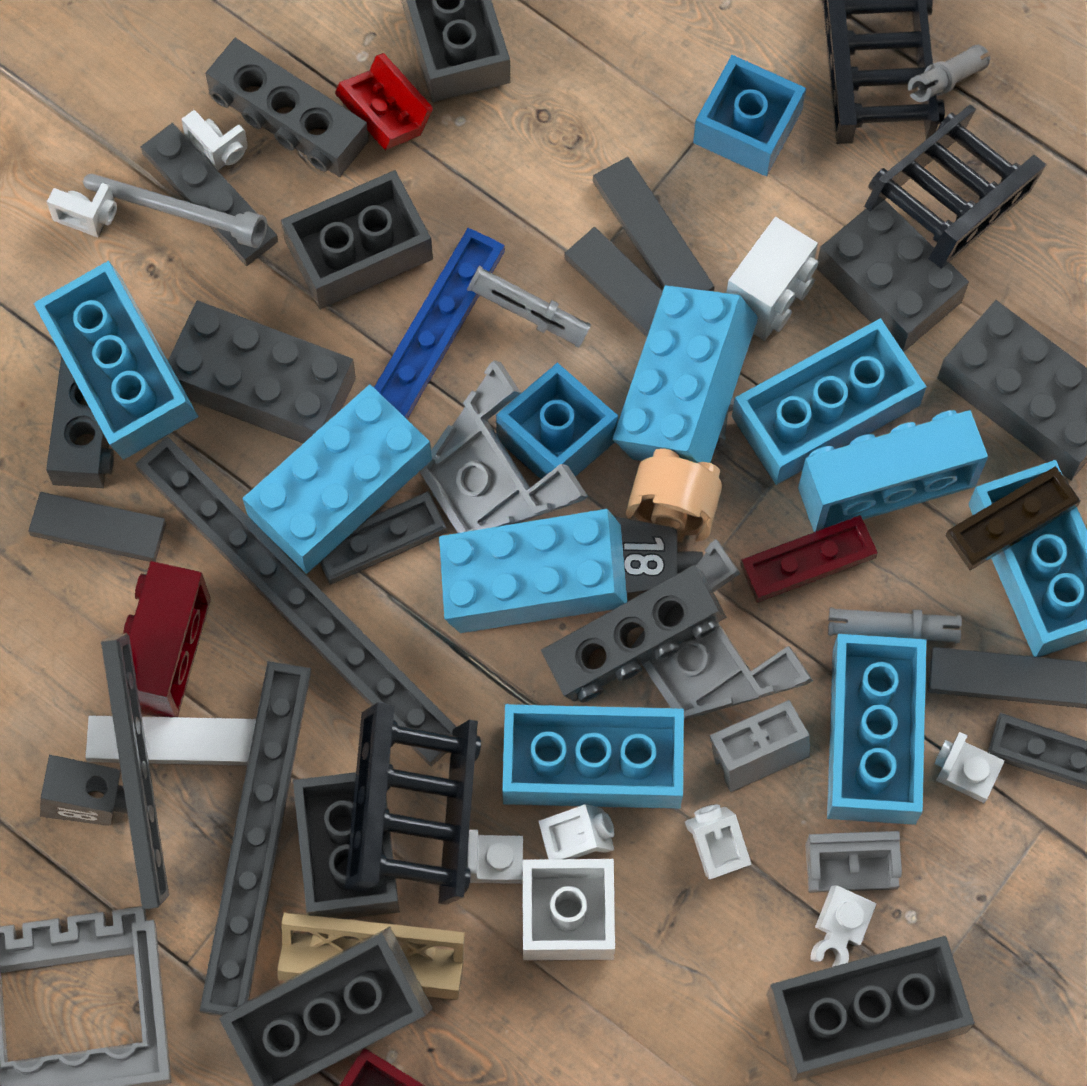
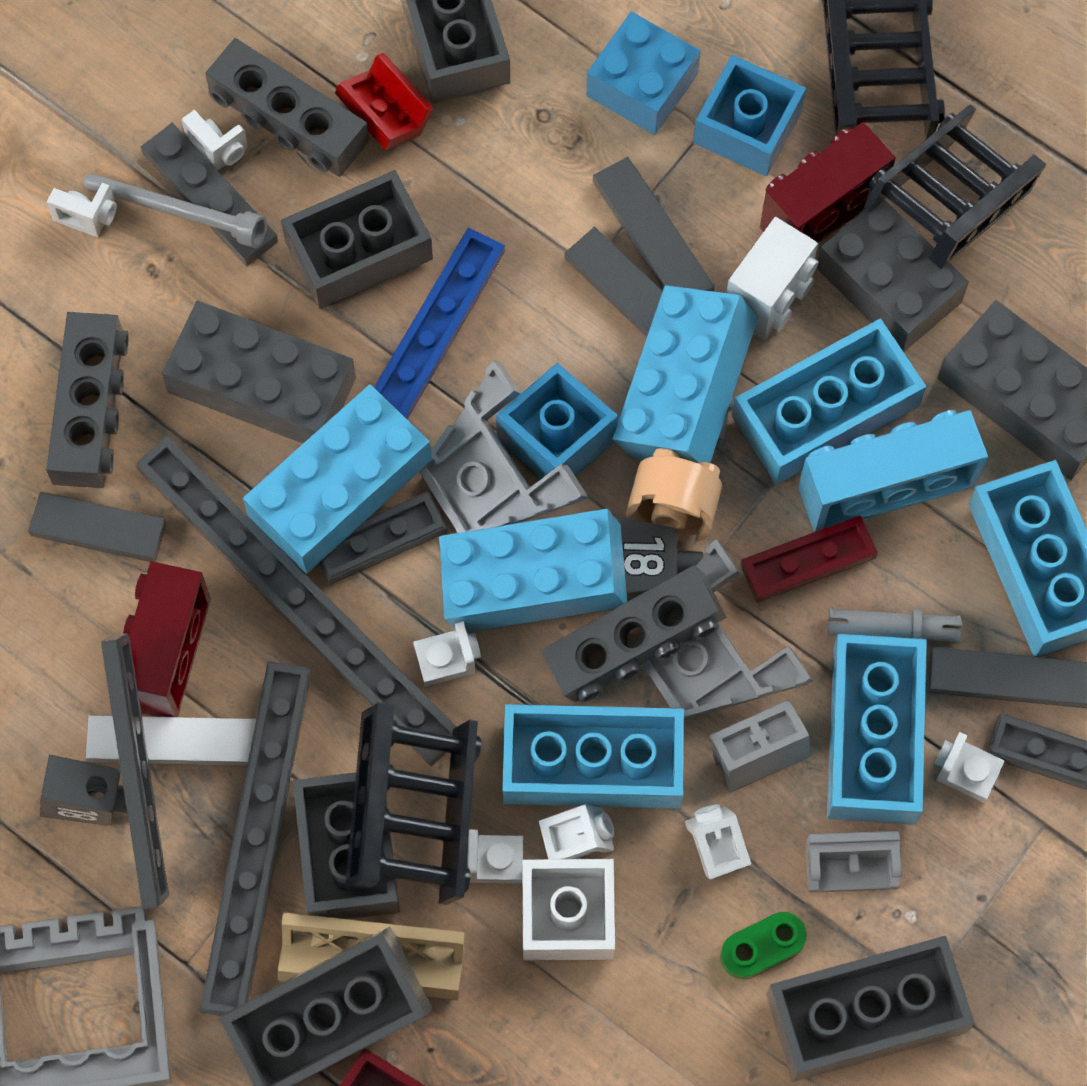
(115, 360): medium azure brick -> none
(447, 655): none -> white bracket
(529, 307): light grey pin -> none
(642, 73): none -> dark azure brick
(764, 944): none -> green plate
(828, 185): none -> dark red brick
(844, 921): white plate -> none
(942, 76): light grey pin -> none
(1013, 518): dark brown tile -> none

